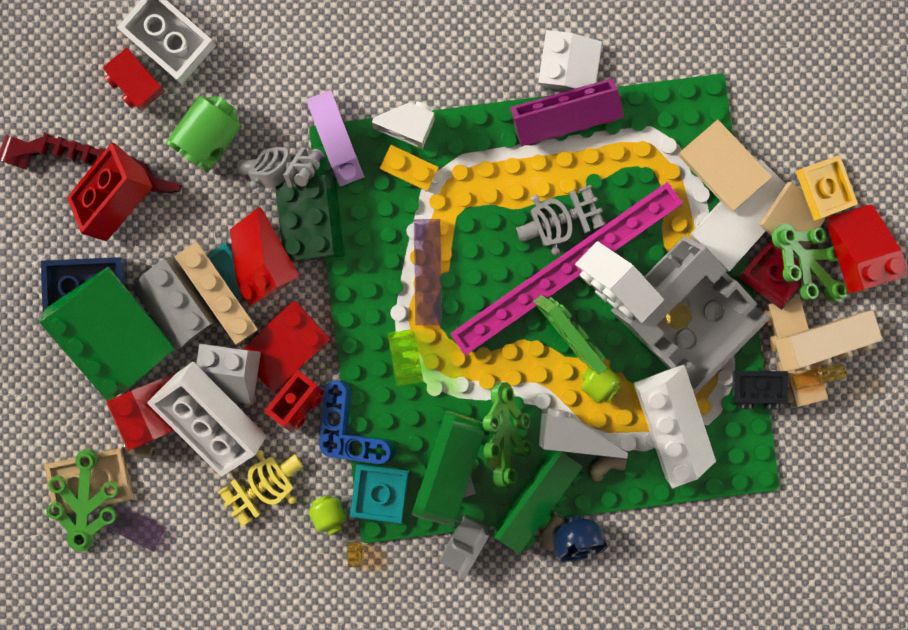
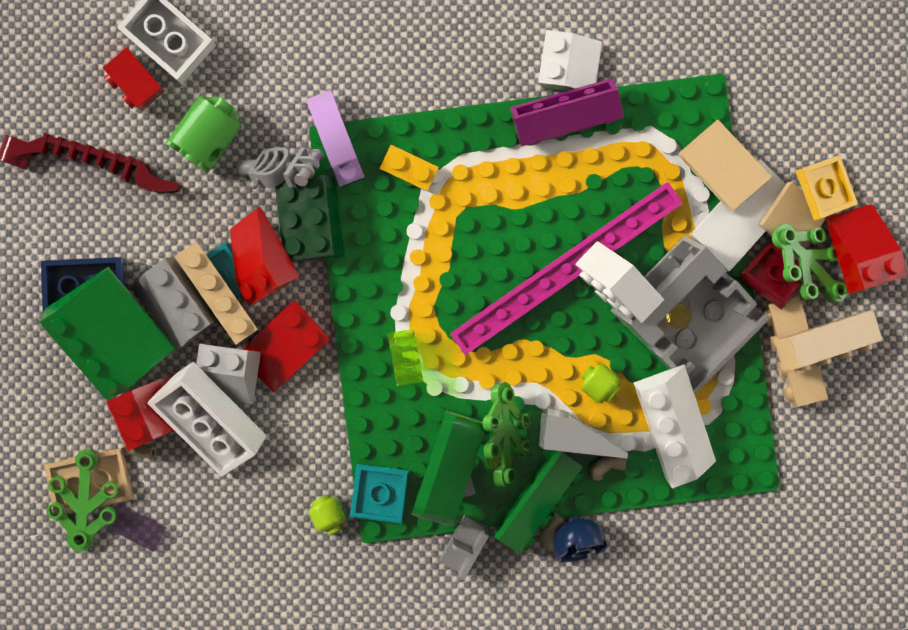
(108, 193): red slope -> none
(282, 471): light yellow torso -> none
(295, 401): red brick -> none
(344, 440): blue beam -> none
(355, 554): clear yellow tile -> none
(407, 123): white slope -> none
(427, 272): tile -> none
(537, 228): light grey torso -> none
(571, 333): bright green plate -> none
(760, 388): black bracket -> none
(819, 376): clear yellow axle -> none

